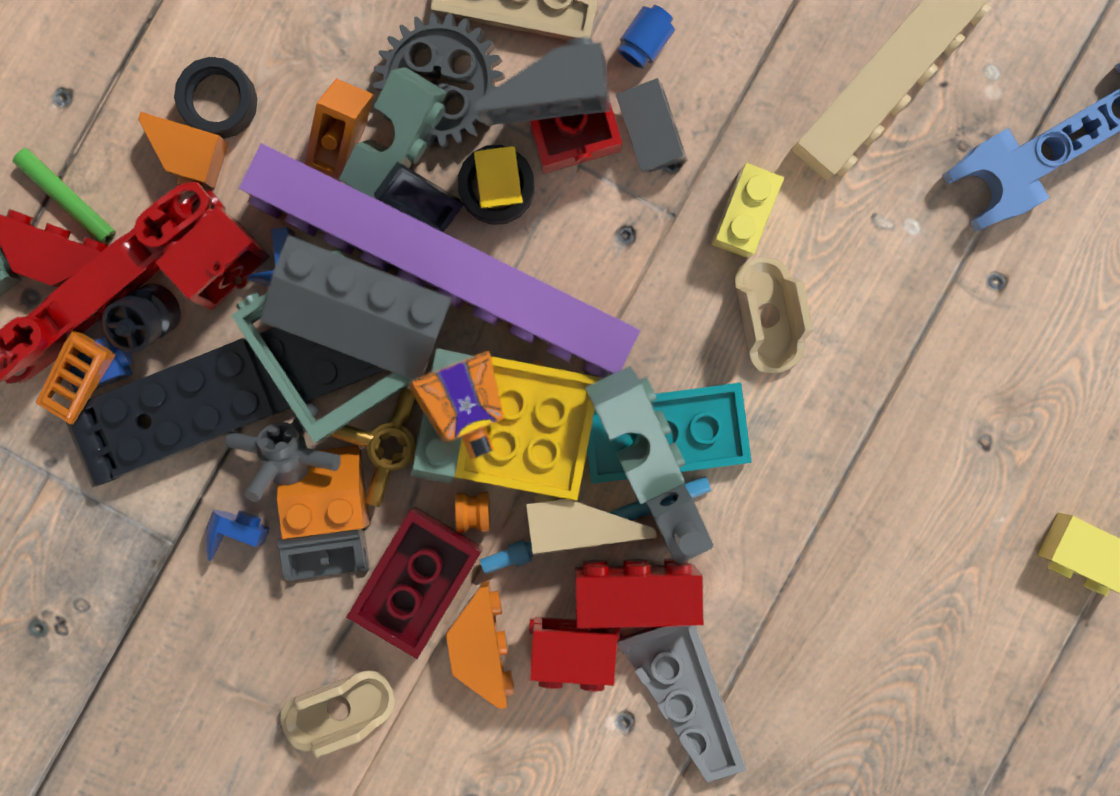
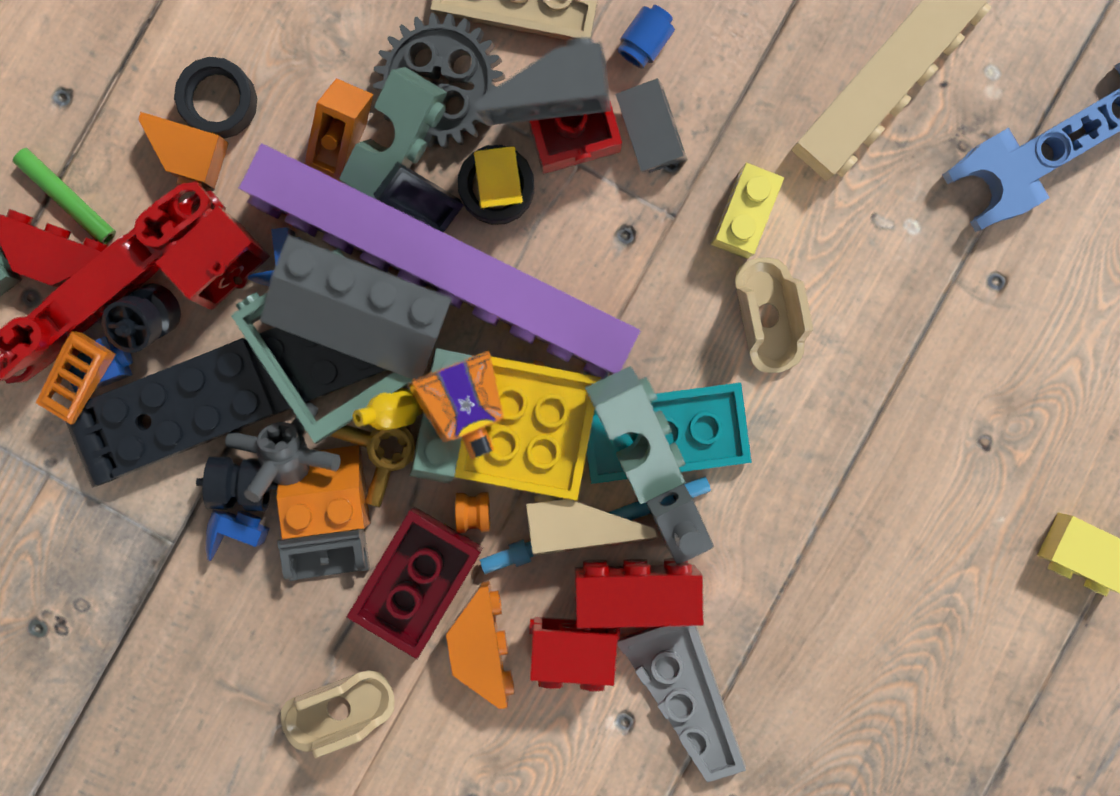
(226, 483): none -> black wheel
(389, 410): none -> yellow plant

